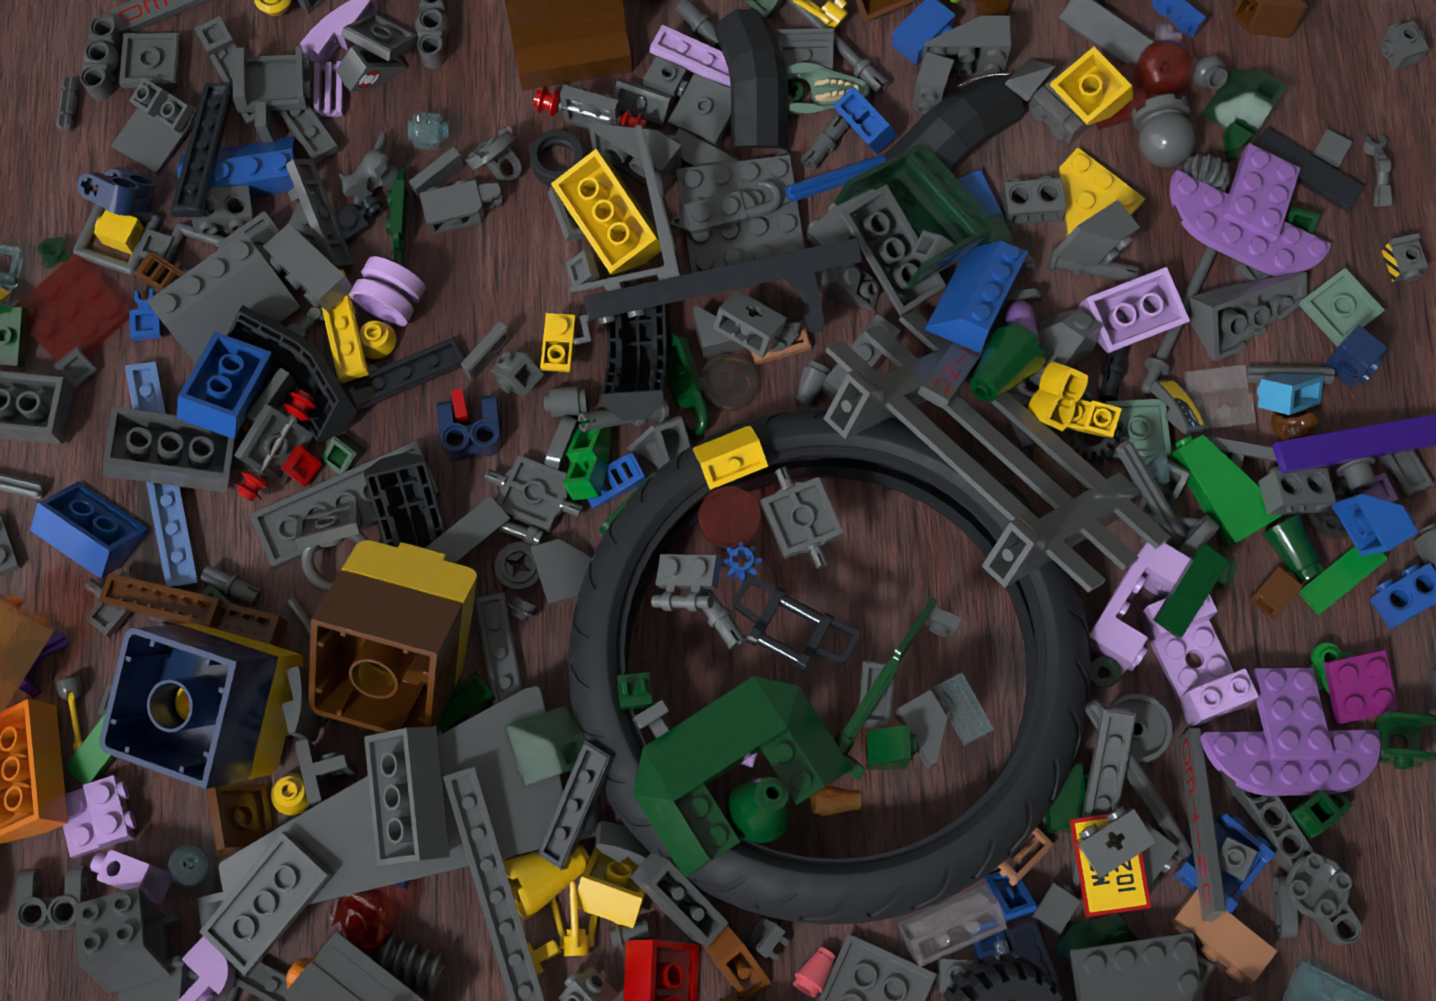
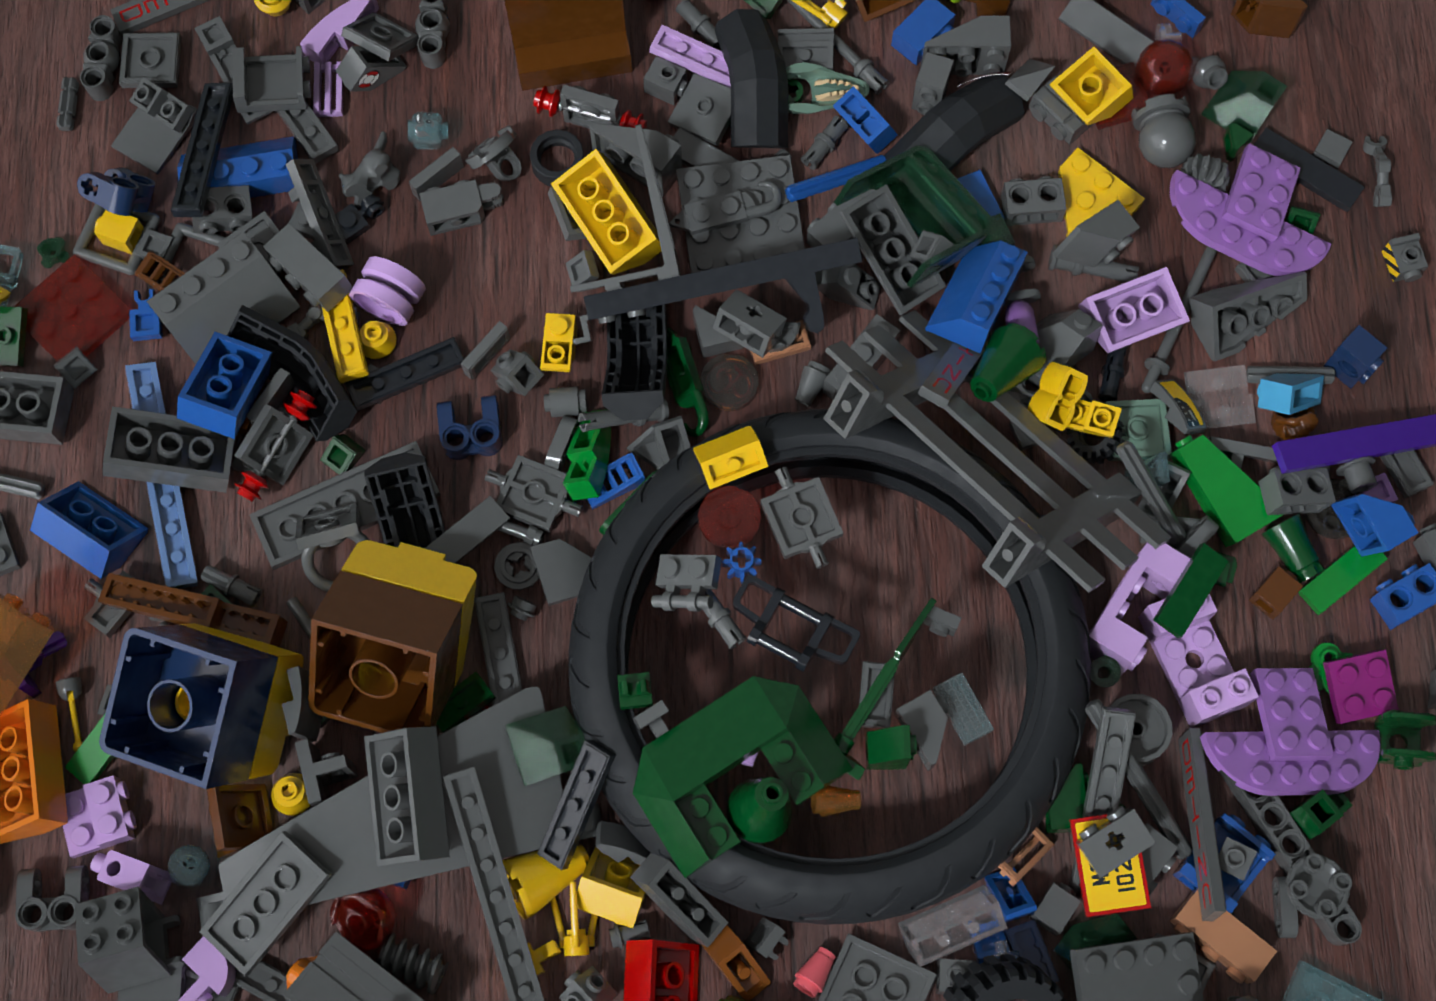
(264, 122): dark grey tile -> none
(301, 465): red tile -> none
(397, 223): dark green plate -> none
(460, 407): red tile -> none
(644, 100): dark grey plate -> none
(1341, 306): sand green plate -> none
(1404, 45): dark grey brick -> none

